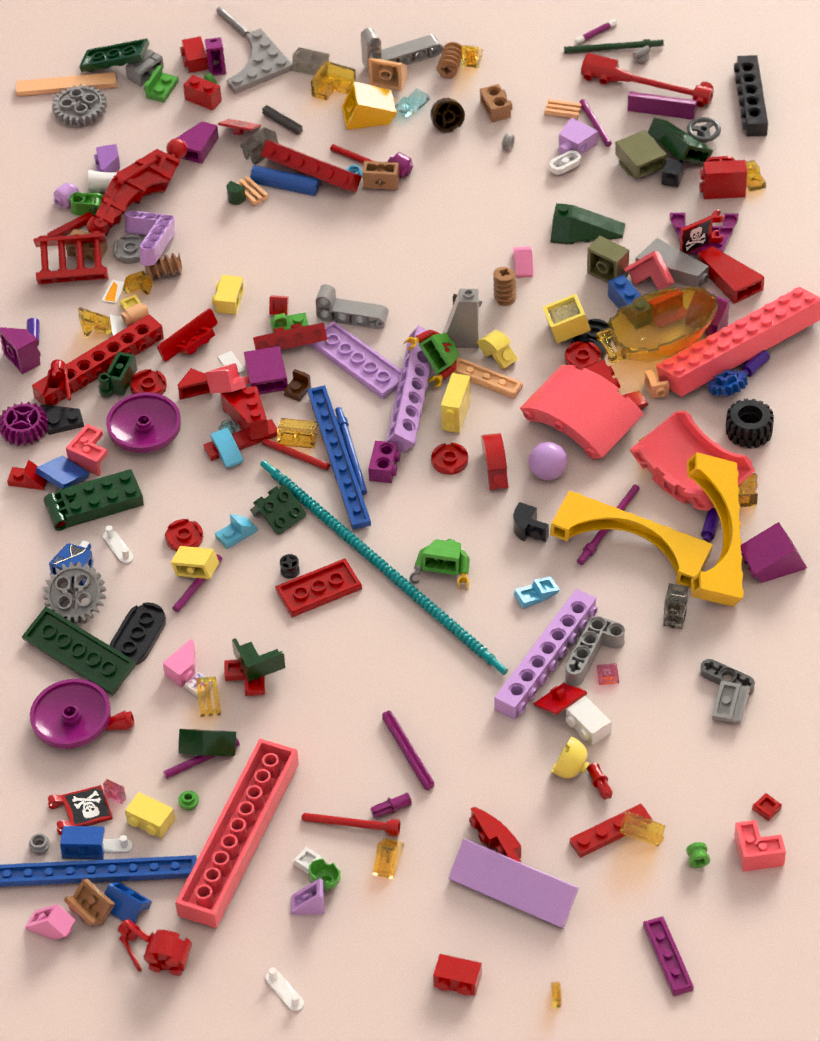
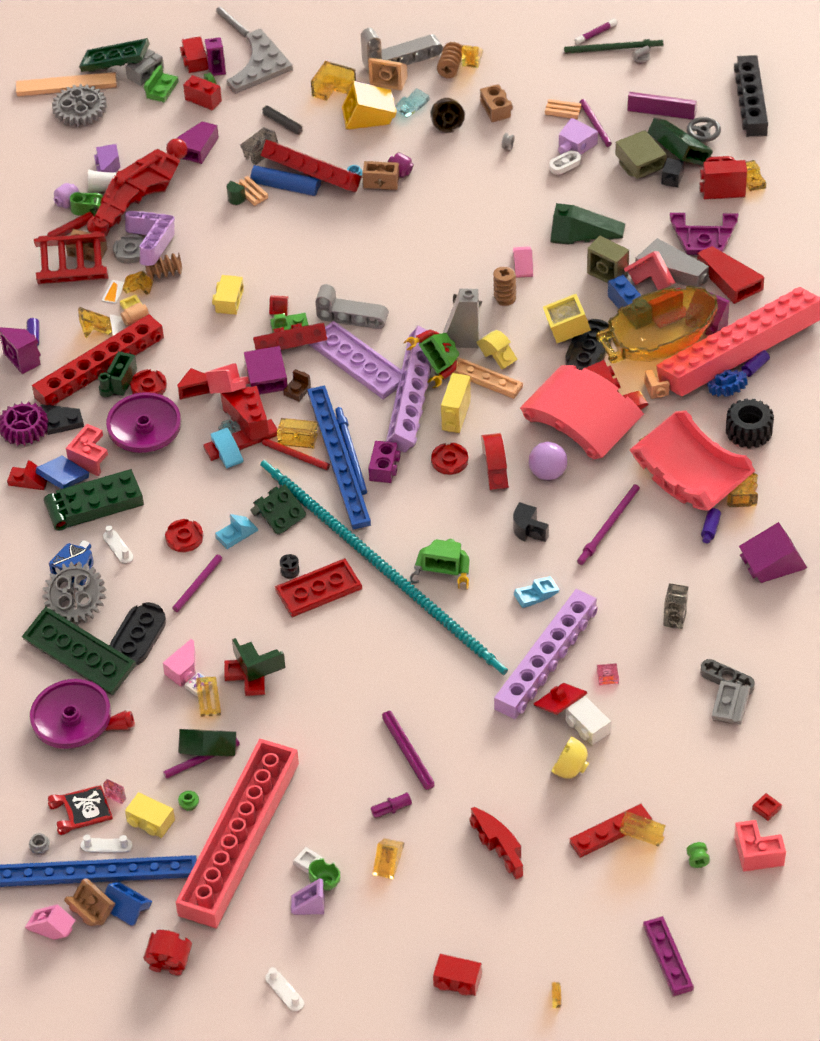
(57, 370): red plant -> none
(82, 842): blue panel -> none
(131, 932): red plant -> none
(190, 336): red bracket -> none
(195, 562): light yellow brick -> none
(229, 358): white sticker -> none
(239, 126): piece -> none
(308, 61): clear smoke hinge -> none
(349, 154): red bar -> none
(391, 827): red piece -> none
(513, 883): lavender tile -> none
(582, 354): red tile -> none
(583, 514): yellow arch -> none
(597, 633): light grey beam -> none
(600, 781): red axle -> none
(608, 70): red bar -> none
(700, 233): flag -> none
(720, 483): yellow arch -> none

